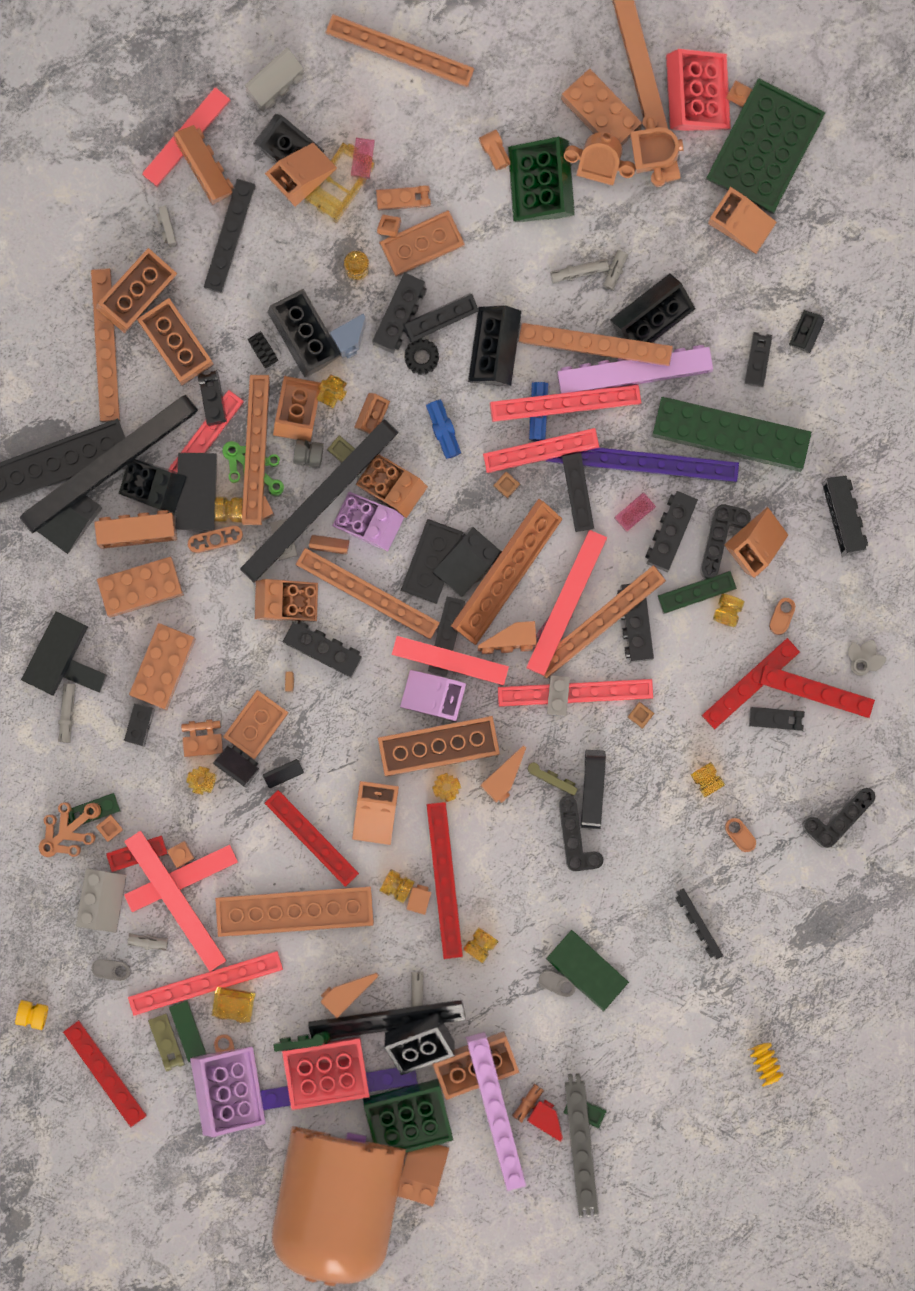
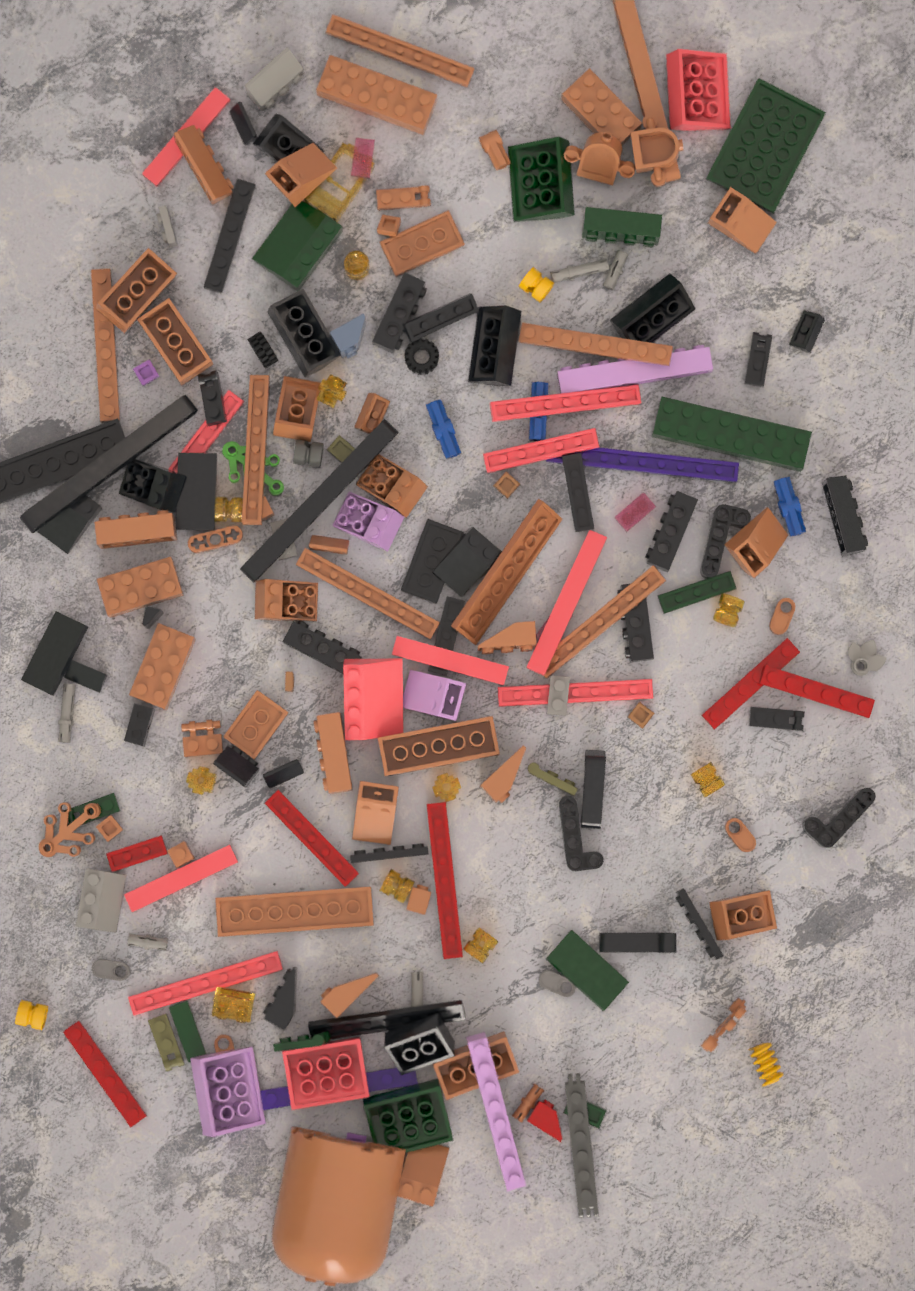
(146, 372): none -> medium lavender plate
(151, 615): none -> black slope
(175, 900): coral tile -> none
(243, 123): none -> black slope
(284, 1005): none -> black slope
(298, 244): none -> dark green slope
(334, 753): none -> nougat brick
(373, 698): none -> coral slope
(376, 94): none -> nougat brick
(381, 854): none -> black plate
(536, 284): none -> yellow wheel
(621, 226): none -> dark green brick
(638, 942): none -> black beam
(738, 1010): none -> nougat plant
(739, 93): nougat plate -> none
(743, 915): none -> nougat slope
(789, 506): none -> blue piece

